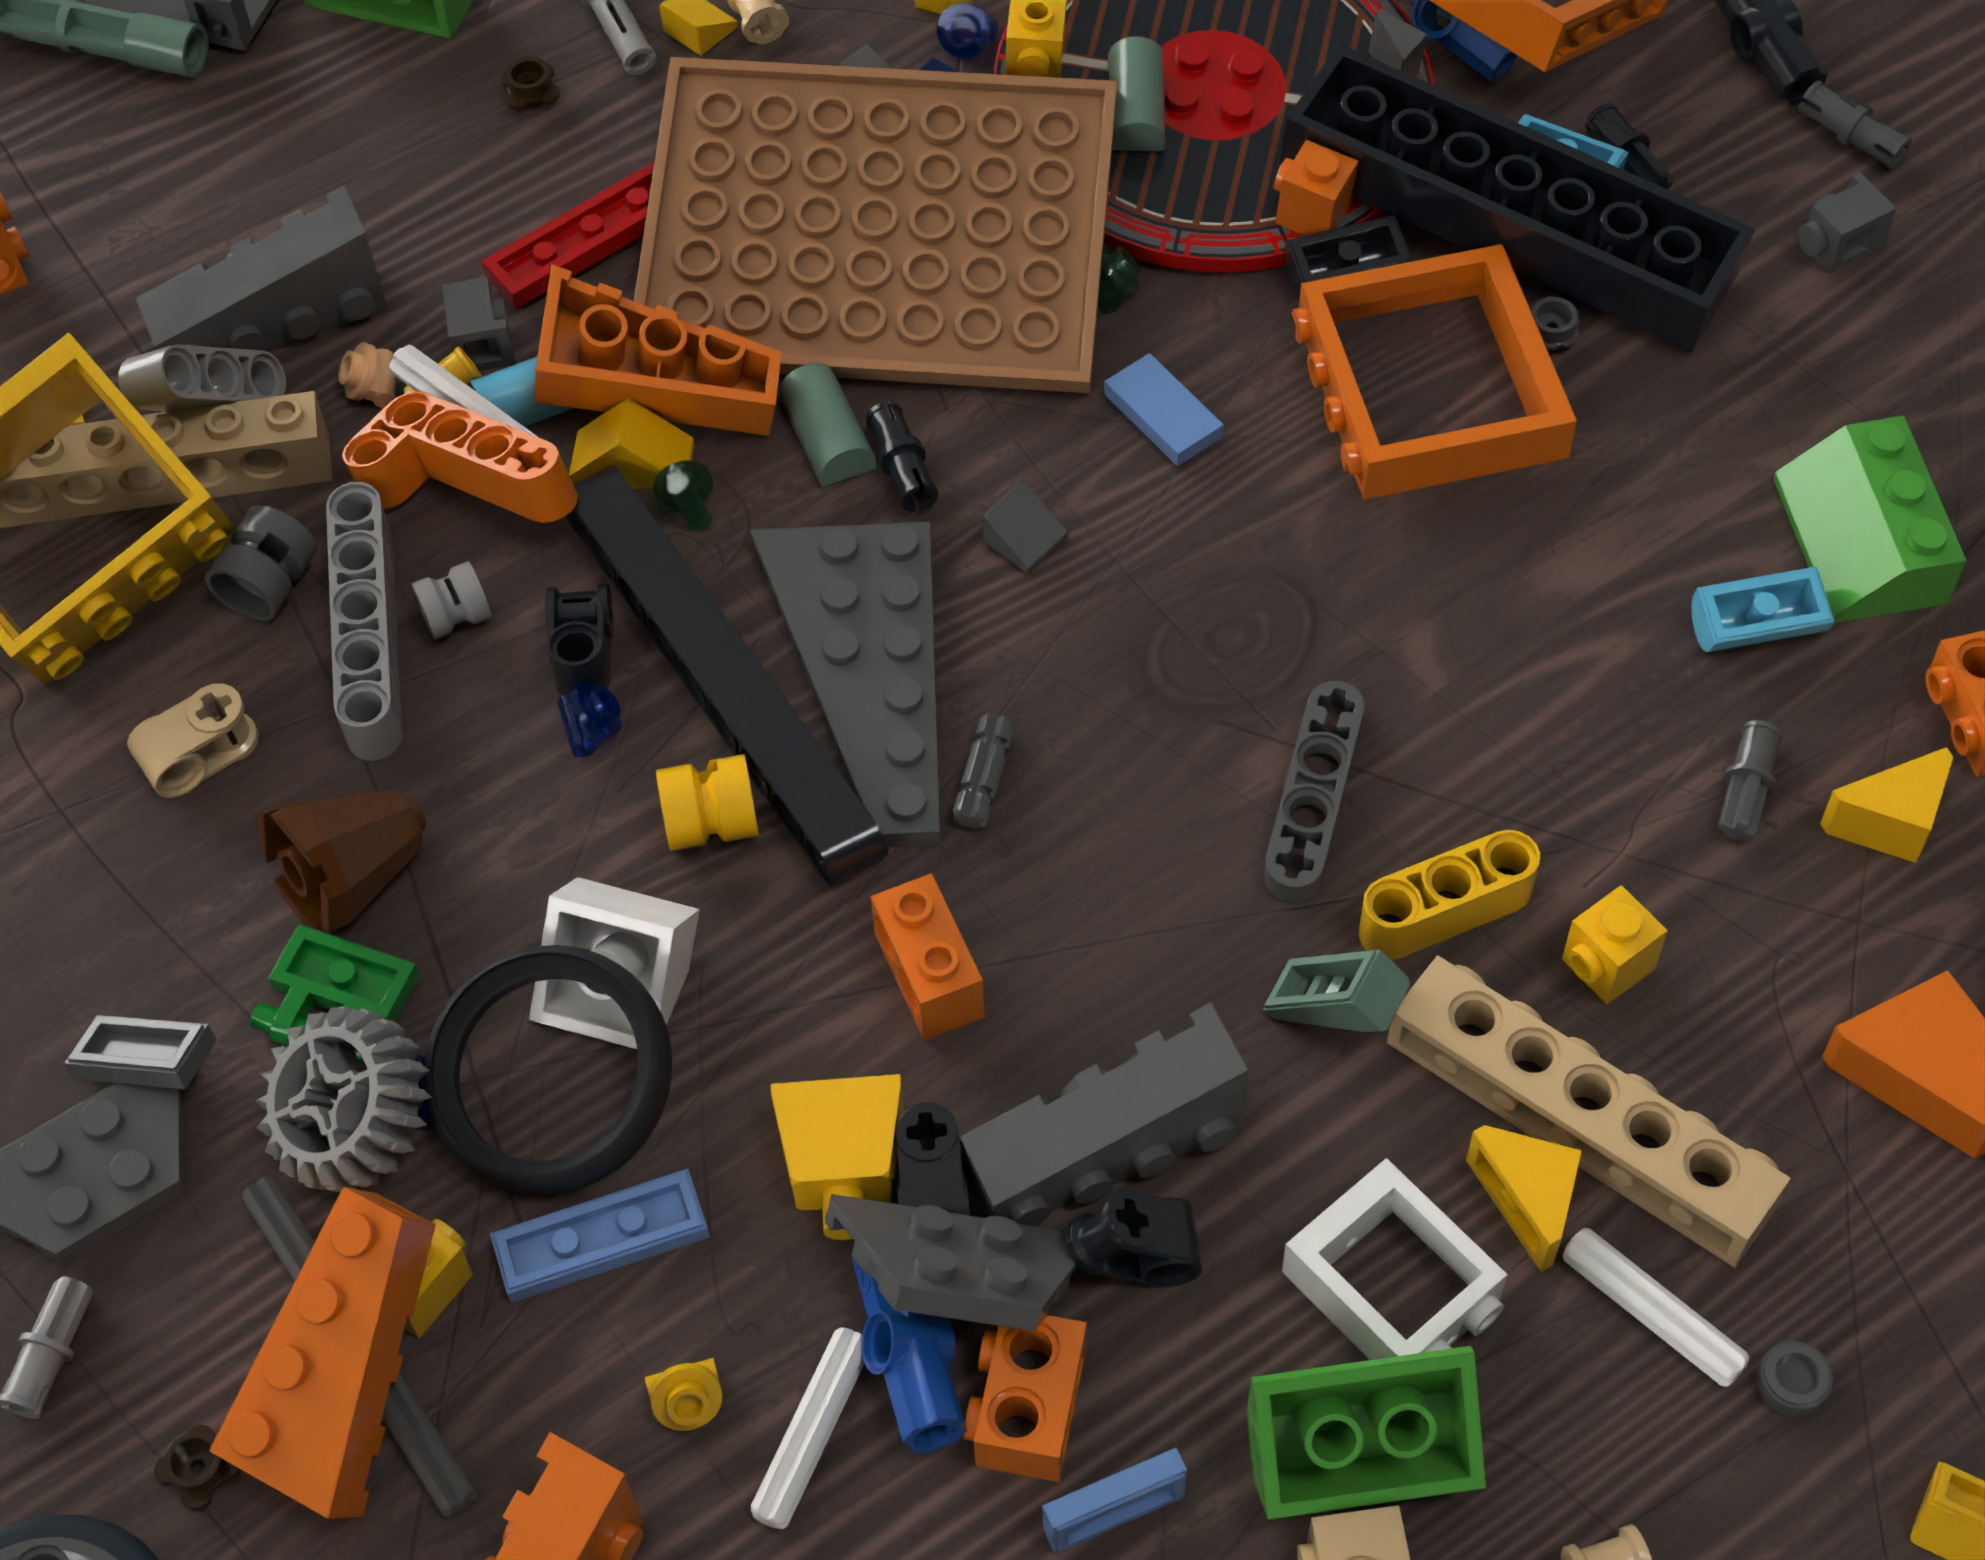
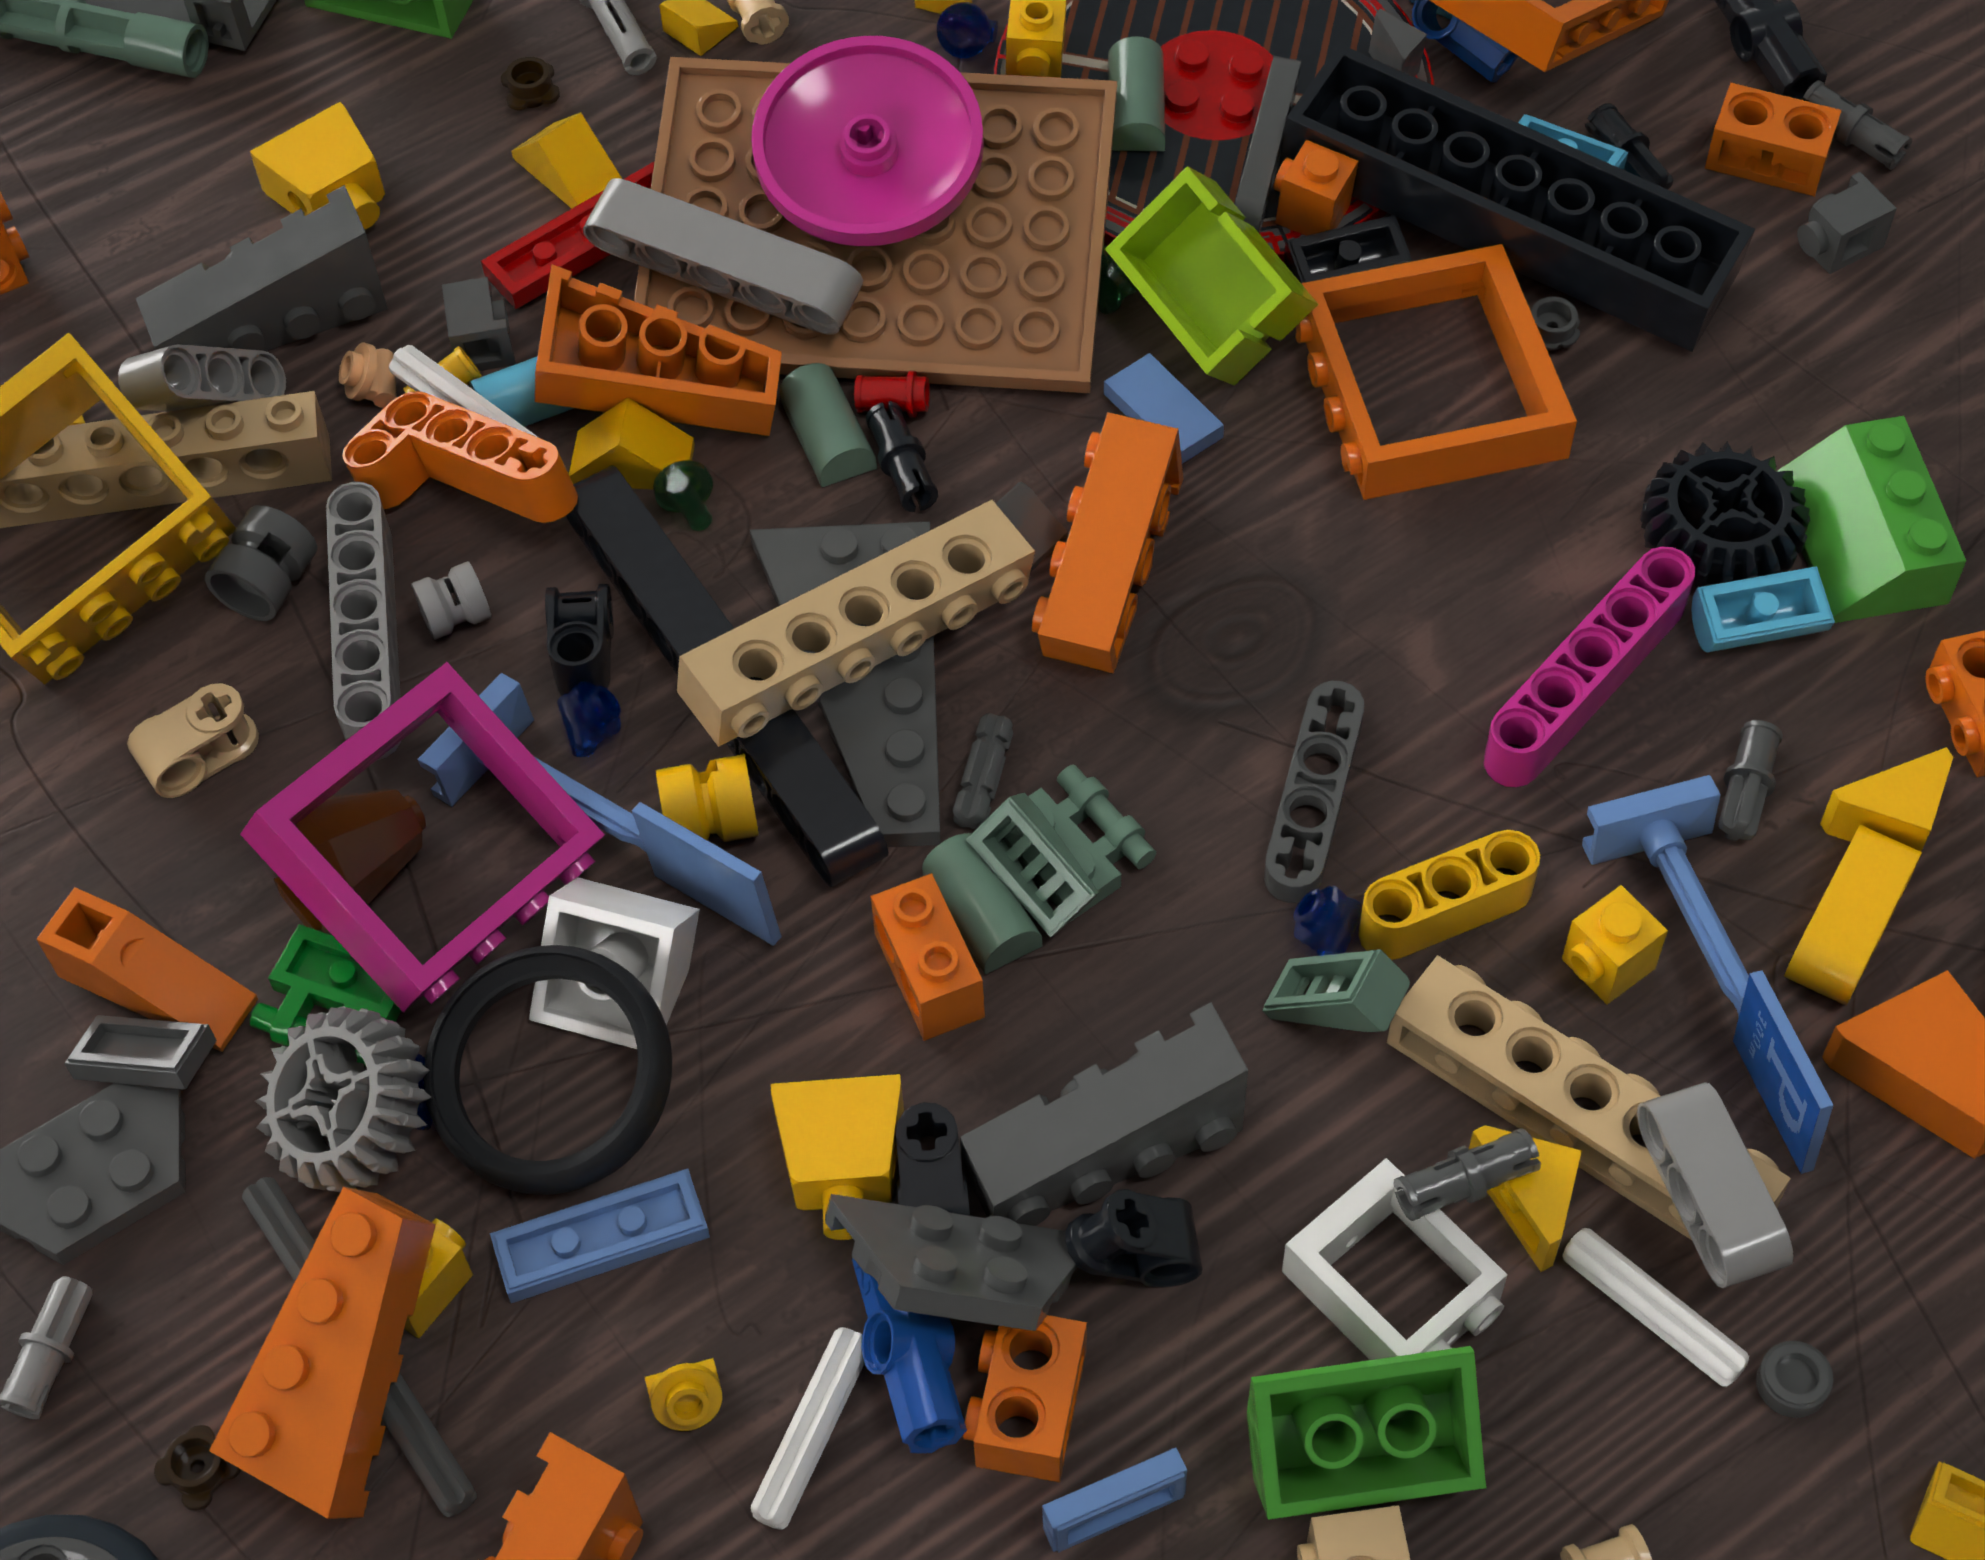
(141, 967): none -> orange slope
(317, 159): none -> yellow torso
(345, 913): none -> dark pink window
(567, 160): none -> yellow slope
(673, 851): none -> medium blue piece
(723, 256): none -> light grey beam
(824, 620): none -> tan brick
(867, 140): none -> dark pink dish
(909, 391): none -> red pin
(981, 905): none -> sand green brick
(989, 844): none -> sand green slope
(1109, 543): none -> orange wedge
(1121, 838): none -> sand green plate
(1210, 276): none -> lime piece
(1267, 140): none -> dark grey beam
(1326, 920): none -> clear blue plate
(1467, 1174): none -> dark grey pin
(1649, 602): none -> dark pink beam
(1714, 1185): none -> light grey beam
(1736, 510): none -> black gear
(1764, 1037): none -> medium blue piece
(1772, 139): none -> orange brick
(1852, 914): none -> yellow beam

